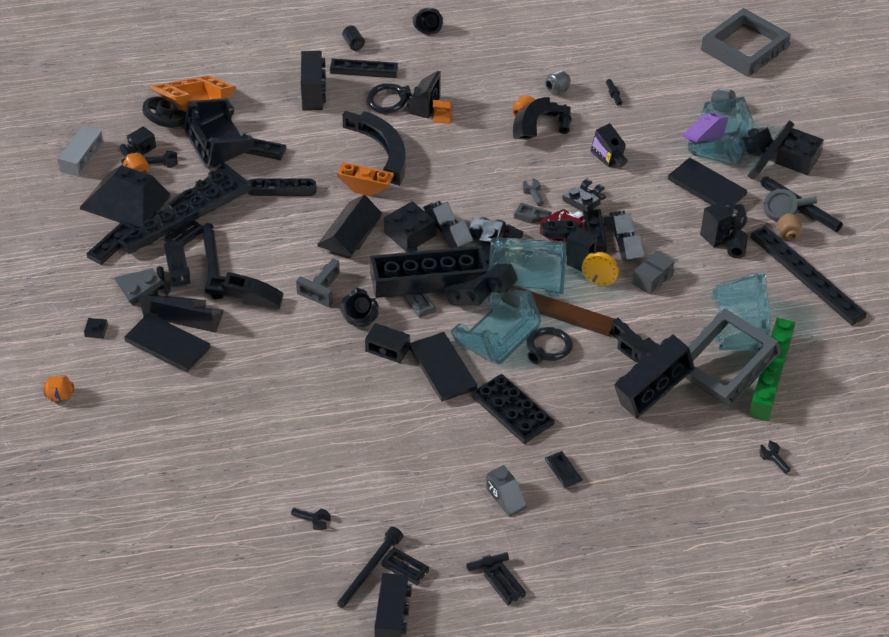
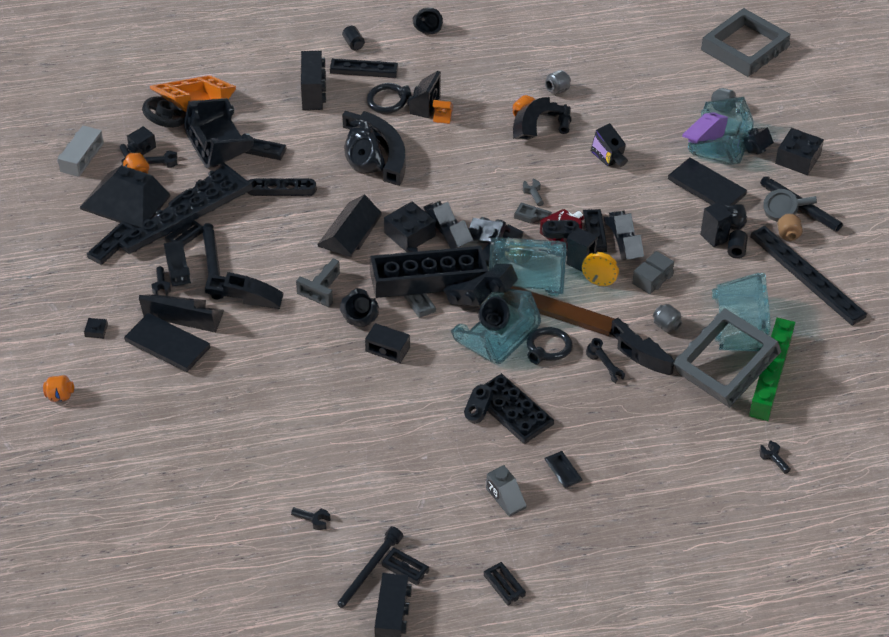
(138, 284): dark grey wing -> none
(363, 148): none -> black piece
(364, 179): orange slope -> none
(443, 366): black tile -> none
(480, 403): none -> black plate
(487, 561): black bar -> none
(494, 314): none -> black hair
(585, 197): black plate -> none
(595, 351): none -> black brick
(614, 92): black bar -> none
(654, 376): black brick -> none
(667, 318): none -> flat silver head
(776, 142): black tile -> none

